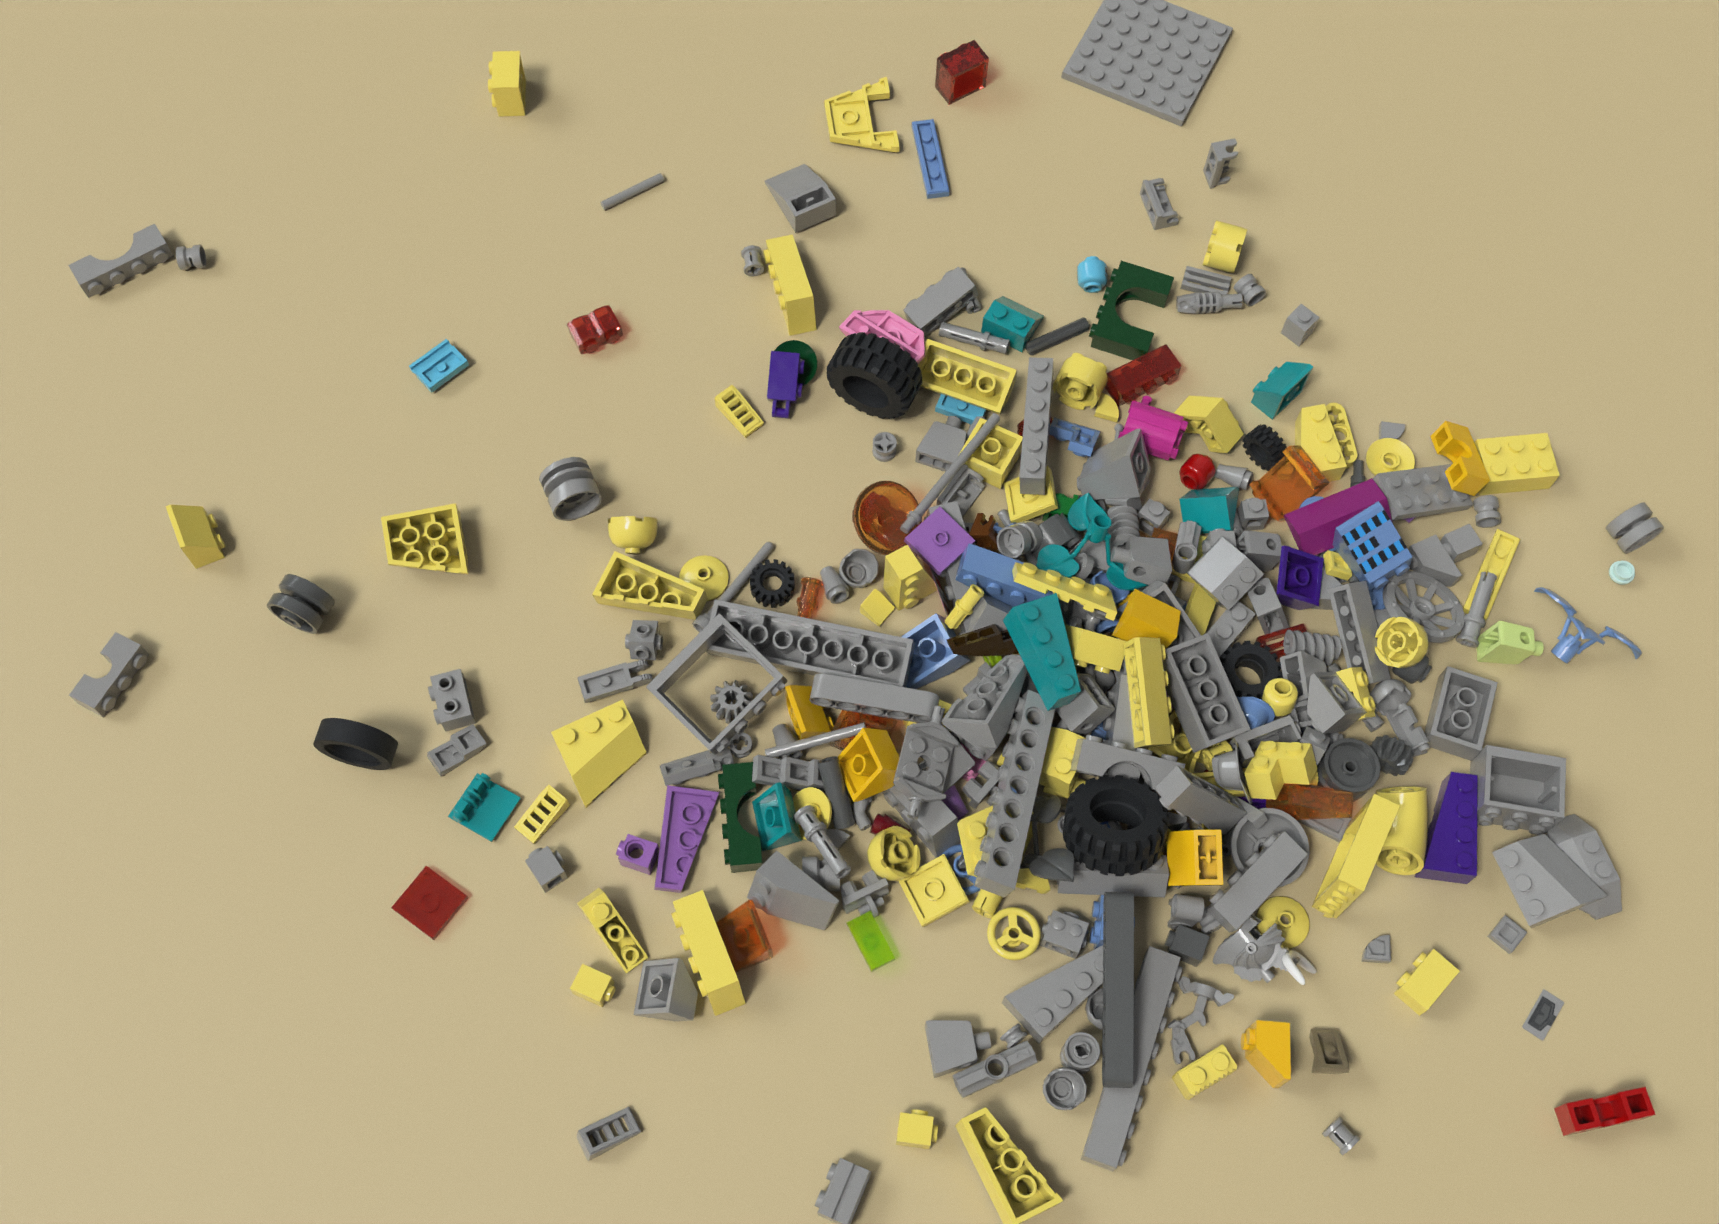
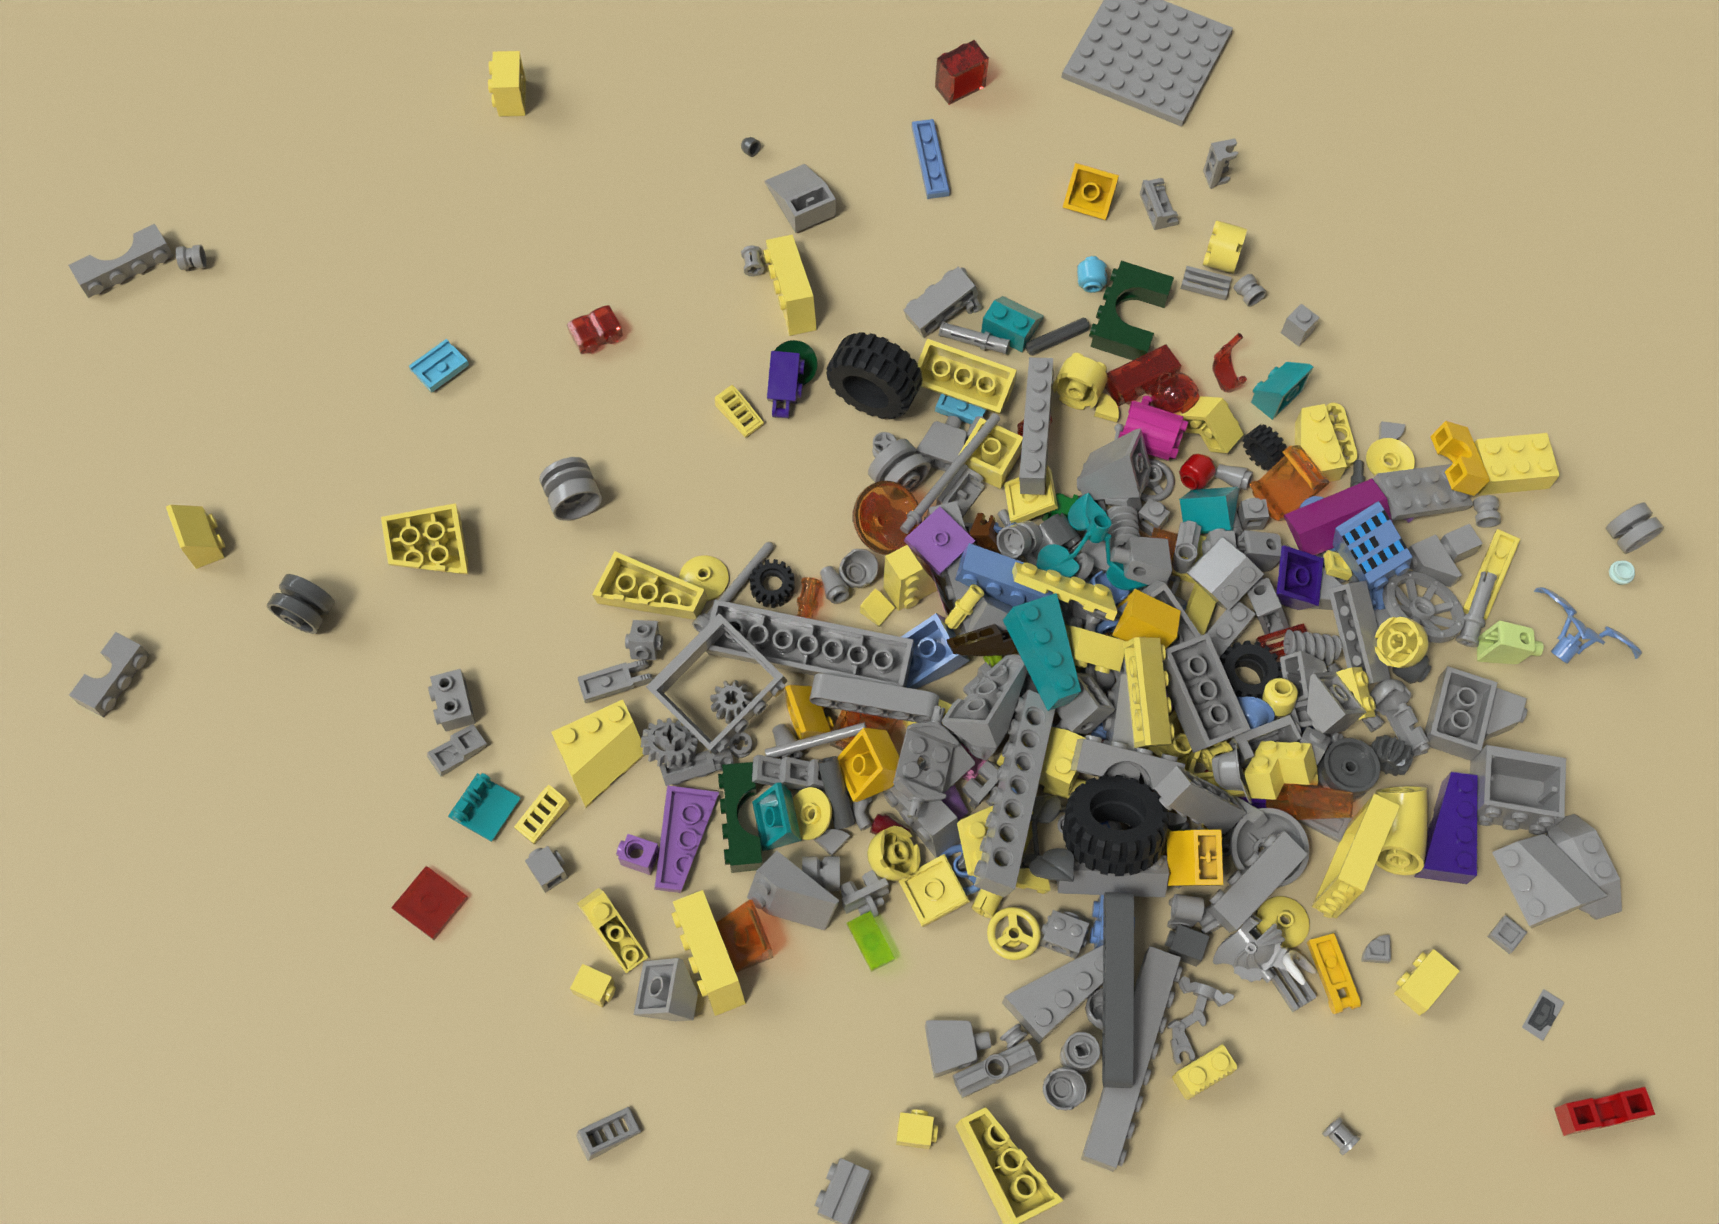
(355, 743): black tyre -> none
(632, 191): light grey bar -> none
(632, 532): light yellow cylinder -> none
(668, 743): none -> light grey gear
(750, 146): none -> dark grey hinge
(816, 832): light grey pin -> none
(851, 122): light yellow wing -> none
(889, 326): bright pink wedge -> none
(900, 464): none -> light grey wheel
(1081, 438): medium blue plate -> none
(1090, 191): none -> yellow slope
(1157, 468): none -> light grey piece
(1174, 392): none -> clear red cylinder
(1207, 302): light grey hinge -> none
(1223, 367): none -> clear red helmet
(1269, 1050): yellow slope -> none
(1310, 995): none -> light grey tile
(1328, 1052): dark tan slope -> none
(1333, 973): none -> yellow plate
(1505, 713): none -> light grey slope

